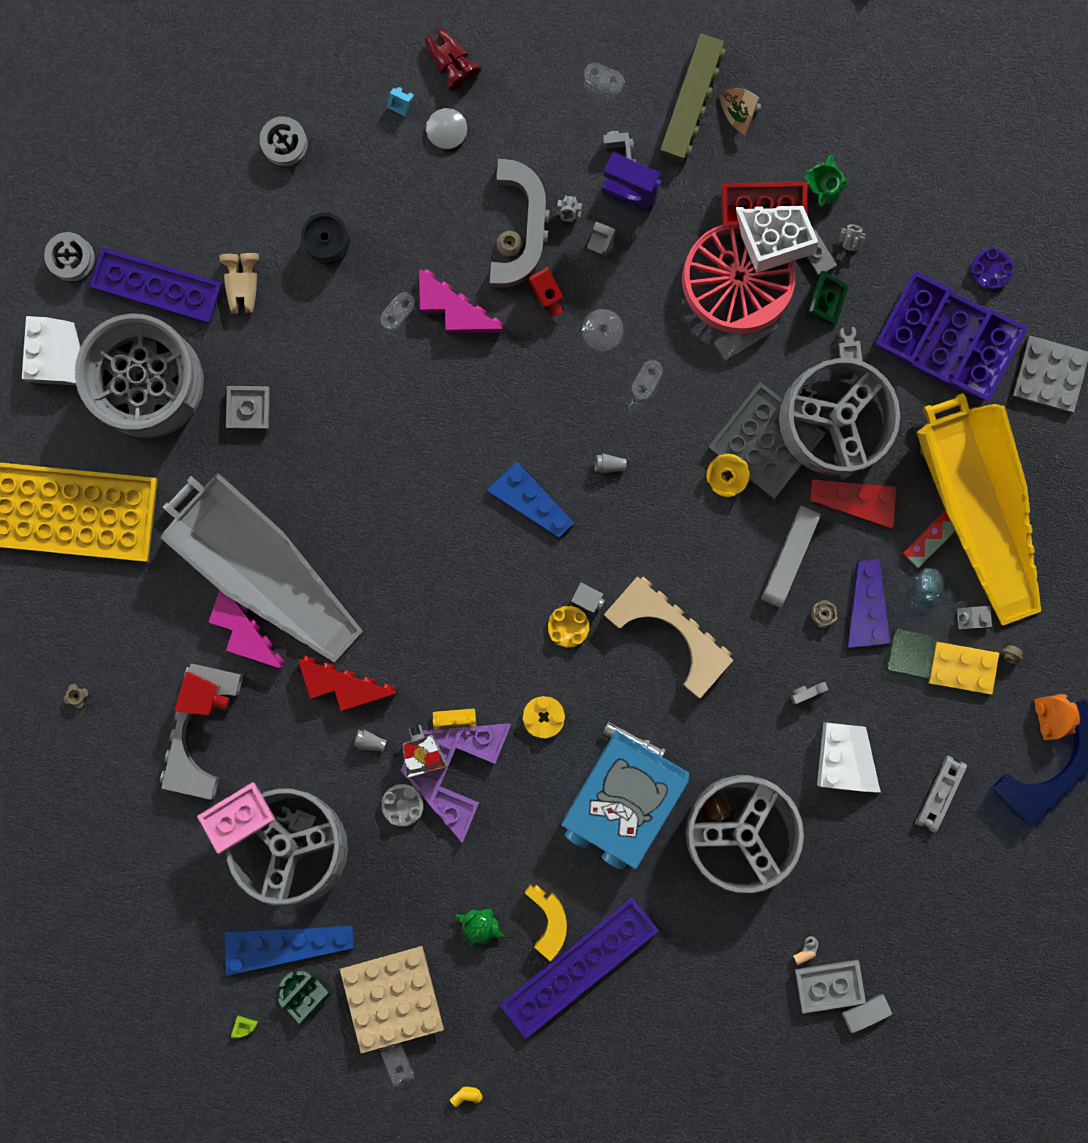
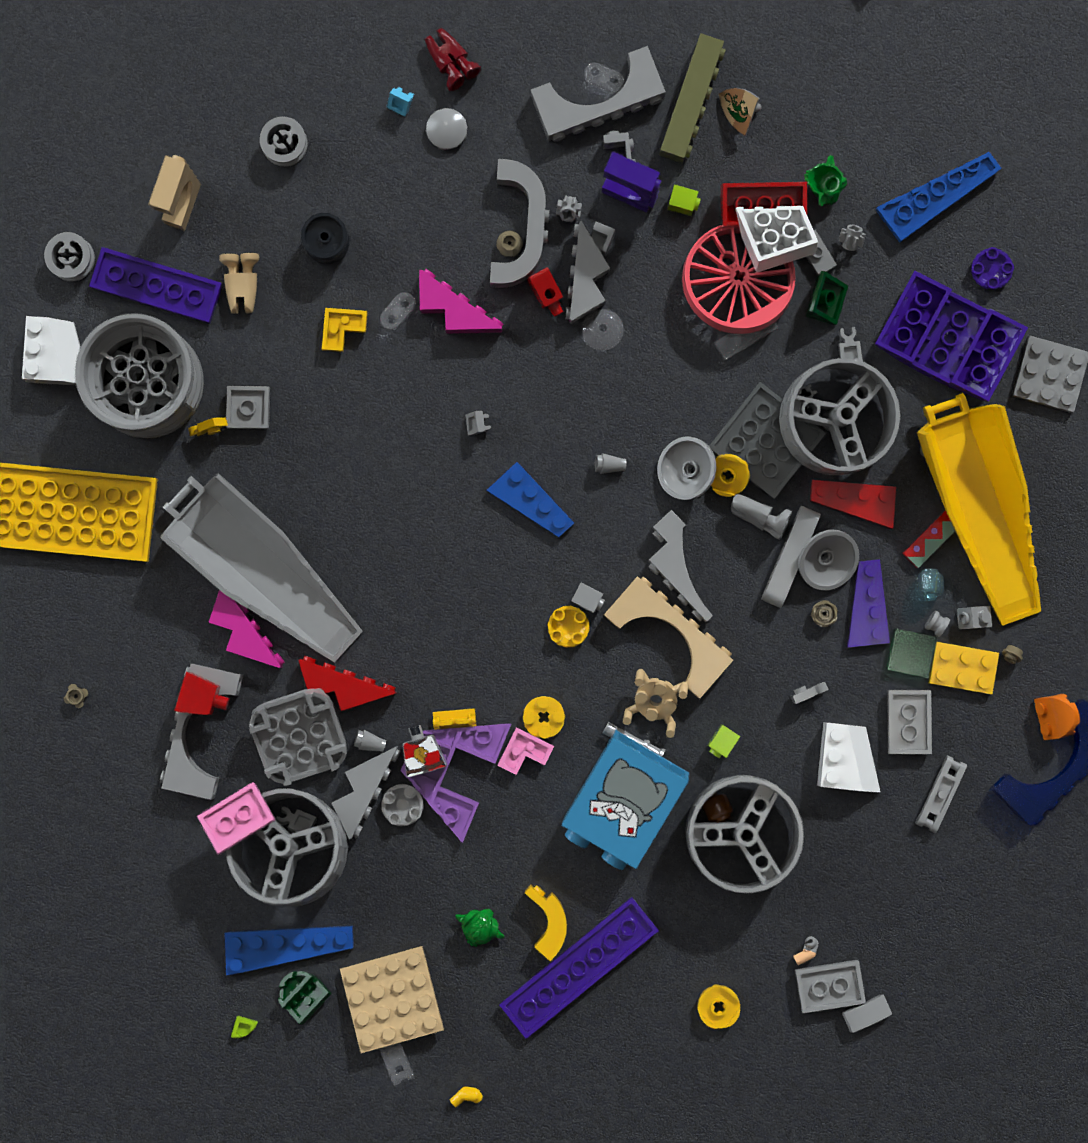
(175, 192): none -> tan arch
(211, 426): none -> yellow plate
(298, 736): none -> light grey plate
(337, 323): none -> yellow plate
(365, 783): none -> light grey slope
(475, 422): none -> light grey tile
(523, 745): none -> bright pink plate
(563, 117): none -> light grey arch
(588, 268): none -> light grey slope
(646, 380): clear plate -> none
(652, 710): none -> tan plate
(671, 564): none -> light grey arch
(676, 466): none -> light grey dish
(684, 200): none -> lime brick
(706, 1006): none -> yellow plate
(723, 742): none -> lime brick
(760, 515): none -> light grey piece
(835, 566): none -> light grey dish
(909, 722): none -> light grey plate
(922, 204): none -> blue wing
(937, 623): none -> light grey wheel

